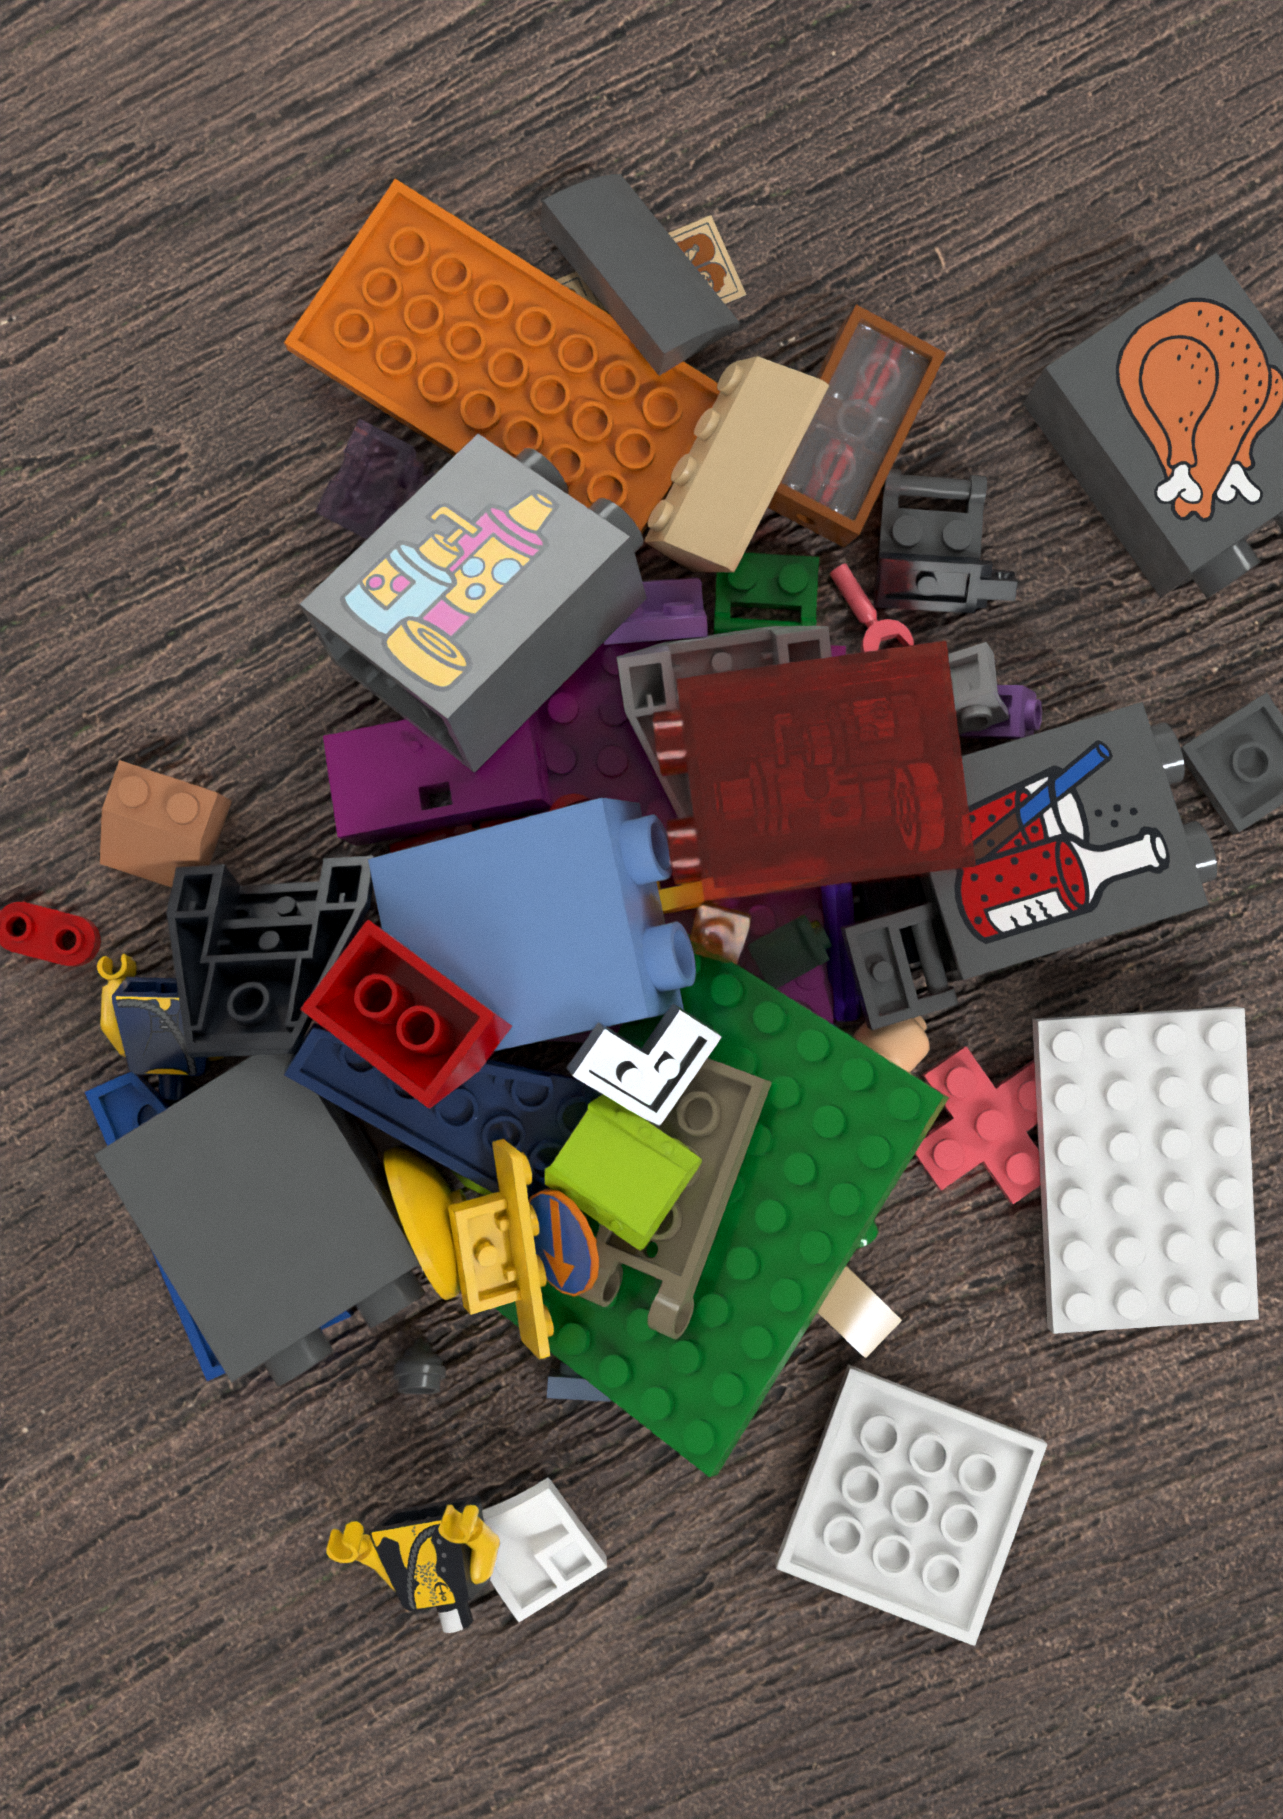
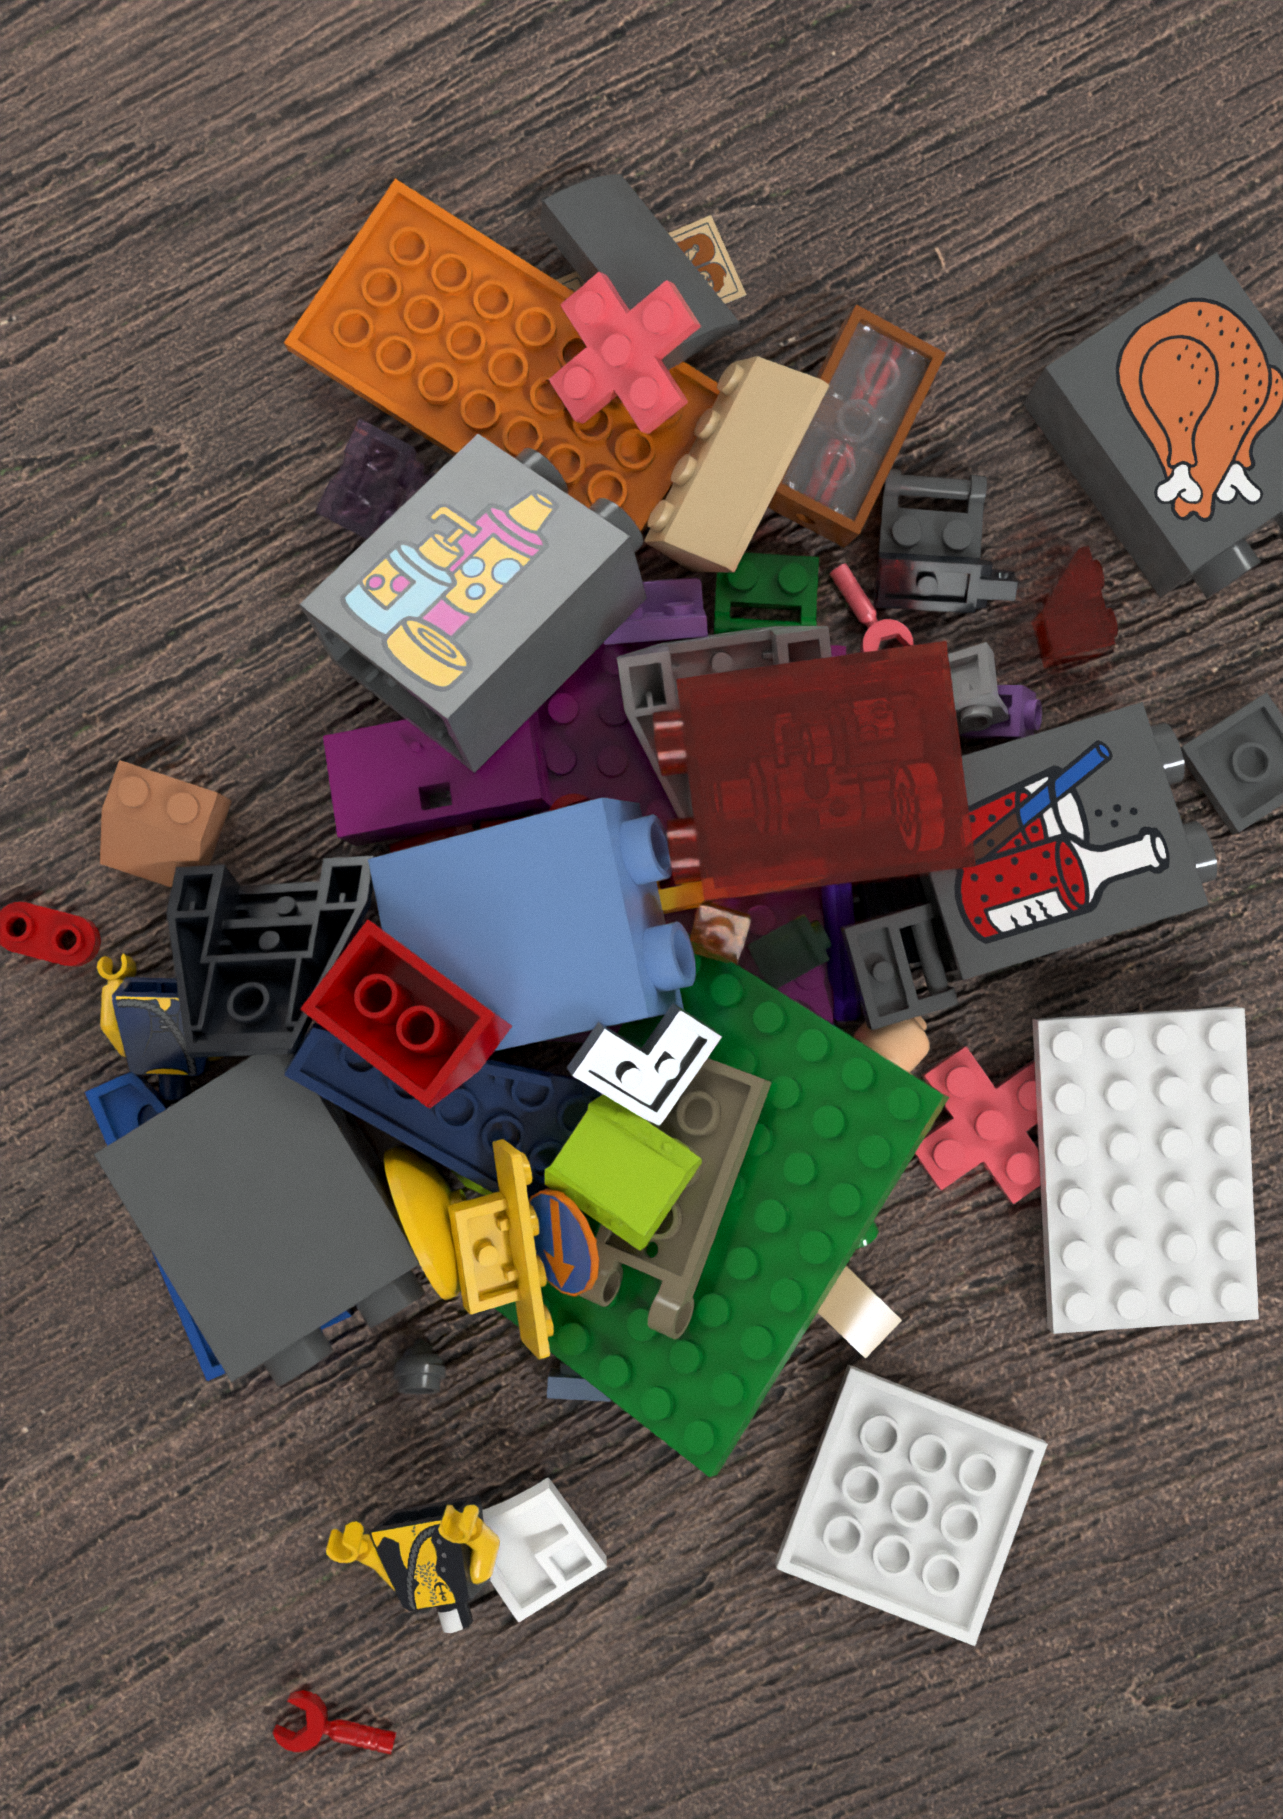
(338, 1730): none -> red piece
(624, 352): none -> coral plate
(1073, 615): none -> clear red slope

